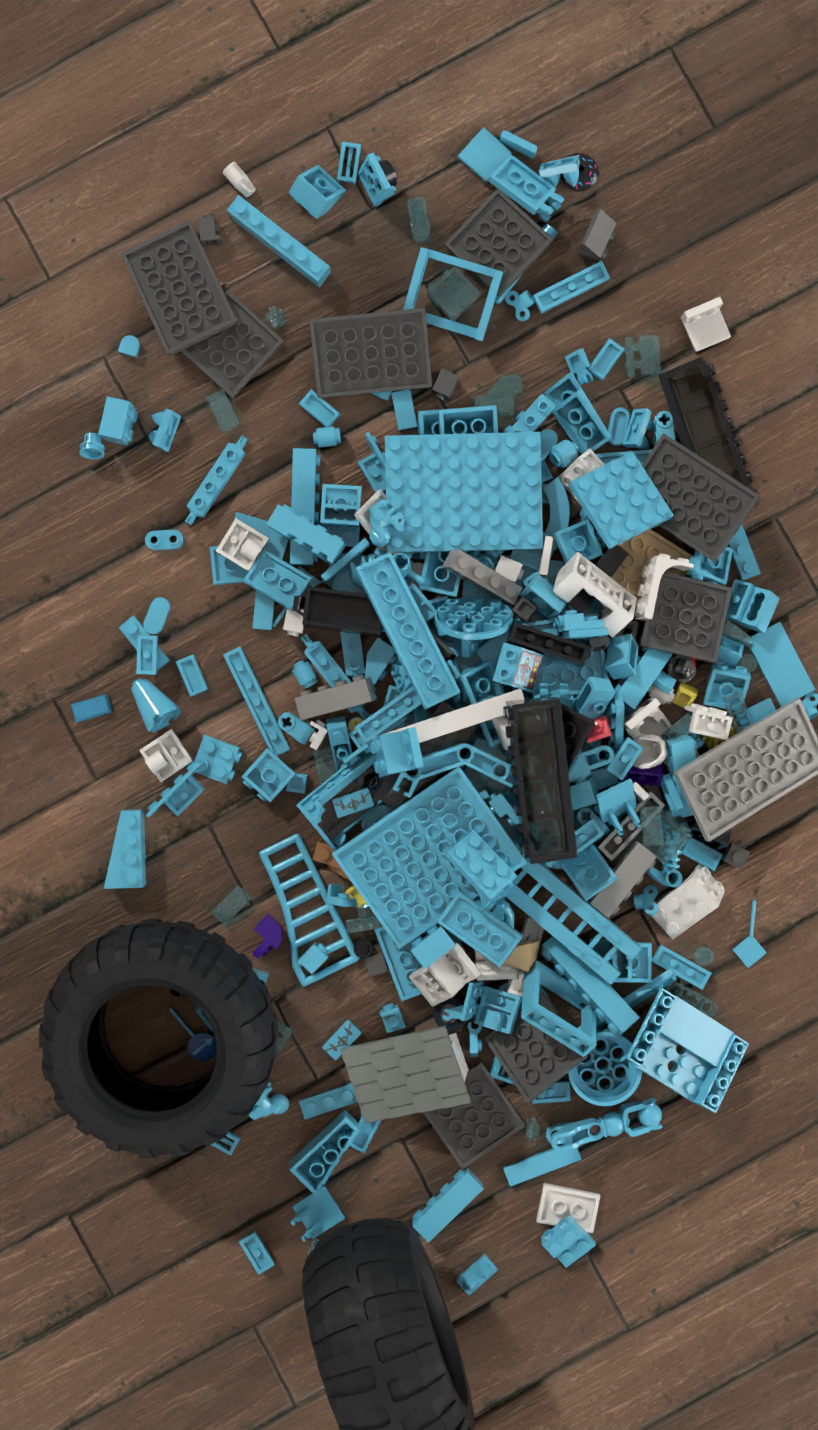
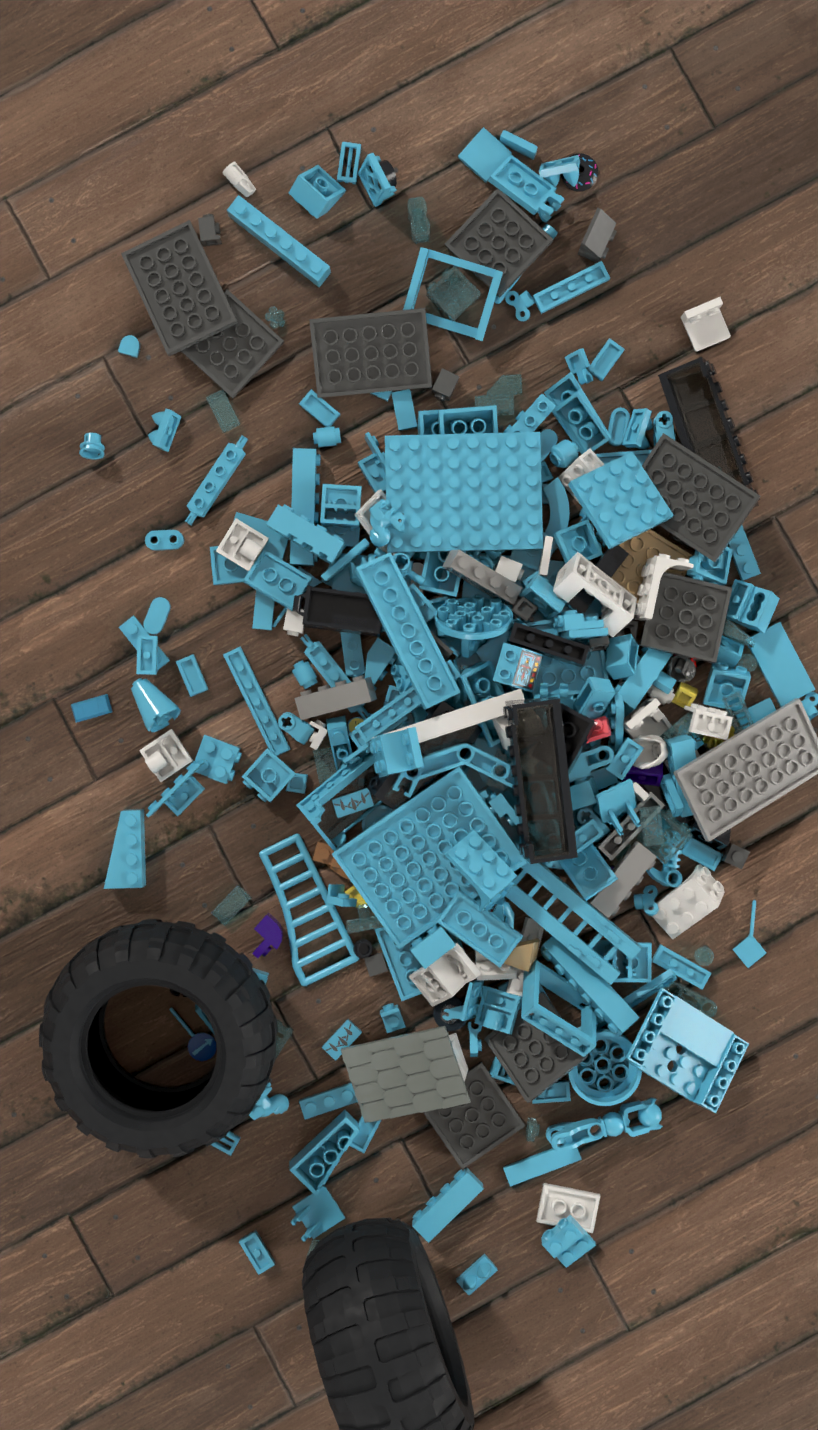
(118, 421): medium azure brick -> none
(314, 957): medium azure brick -> none
(648, 353): clear light blue plate -> none

